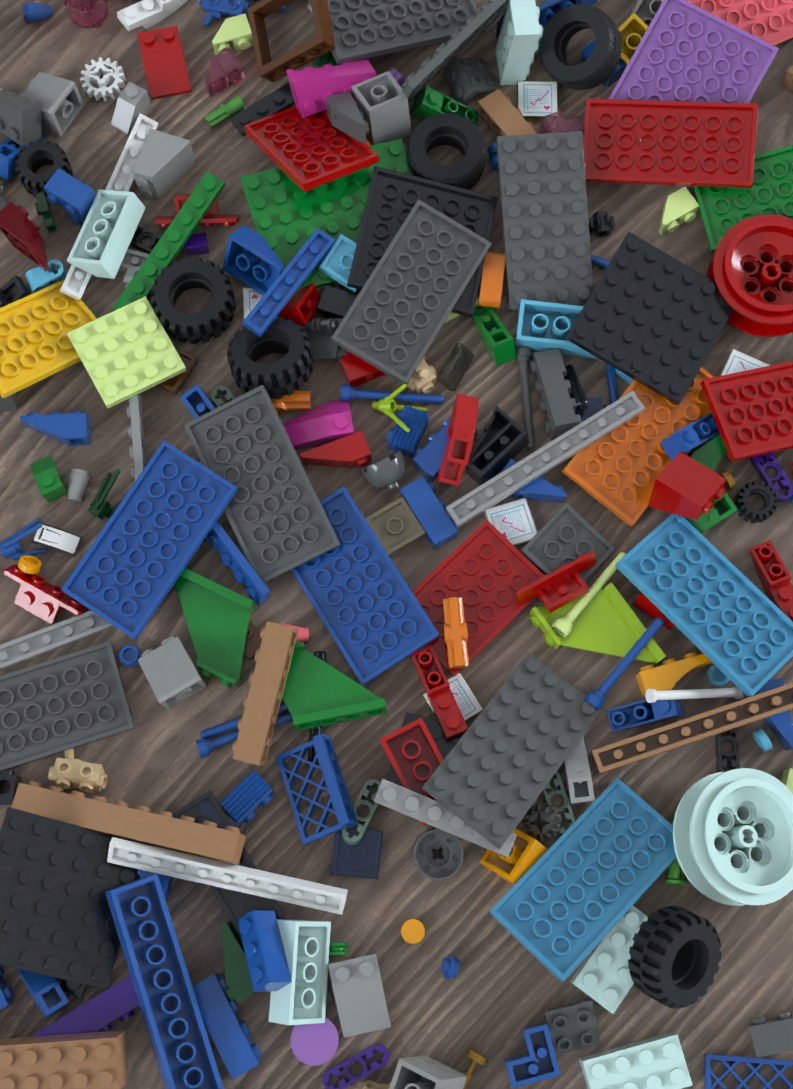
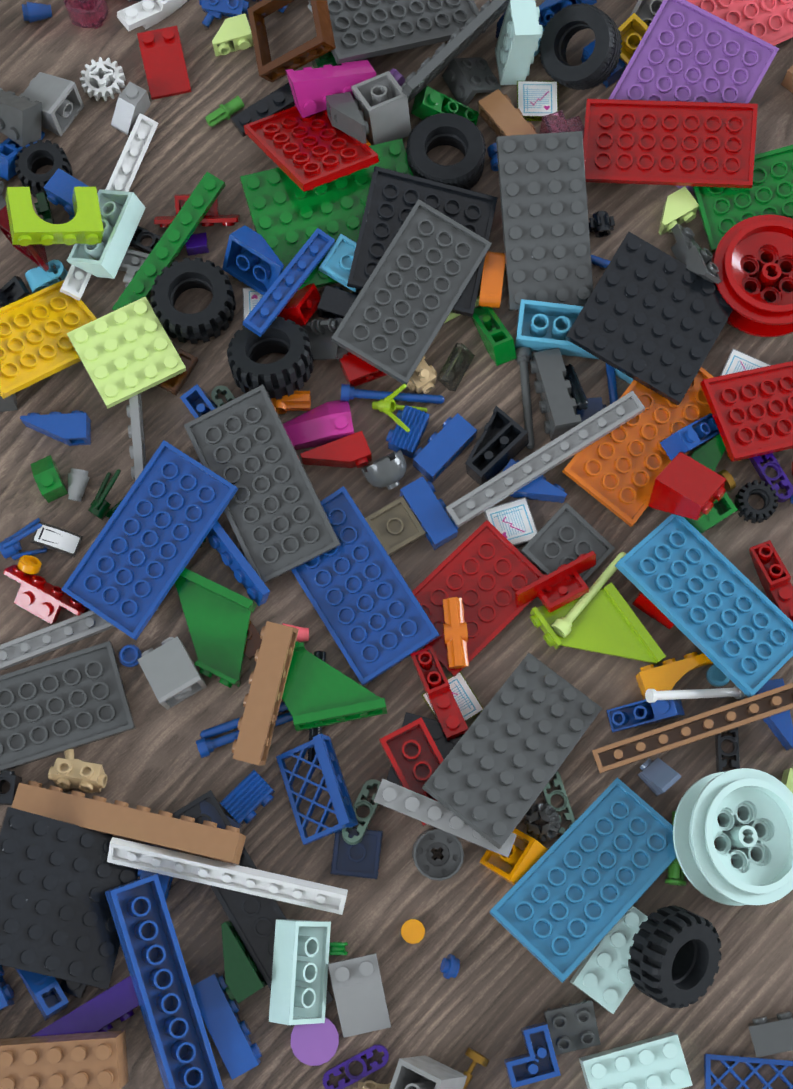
(30, 229): none -> lime arch
(162, 163): light grey slope -> none
(223, 72): clear pink slope -> none
(264, 951): blue brick -> none
(459, 440): red slope -> none
(579, 775): light grey slope -> none
(597, 696): blue piece -> none
(658, 775): none -> sand blue slope
(689, 253): none -> dark grey slope
(762, 740): medium azure tile -> none

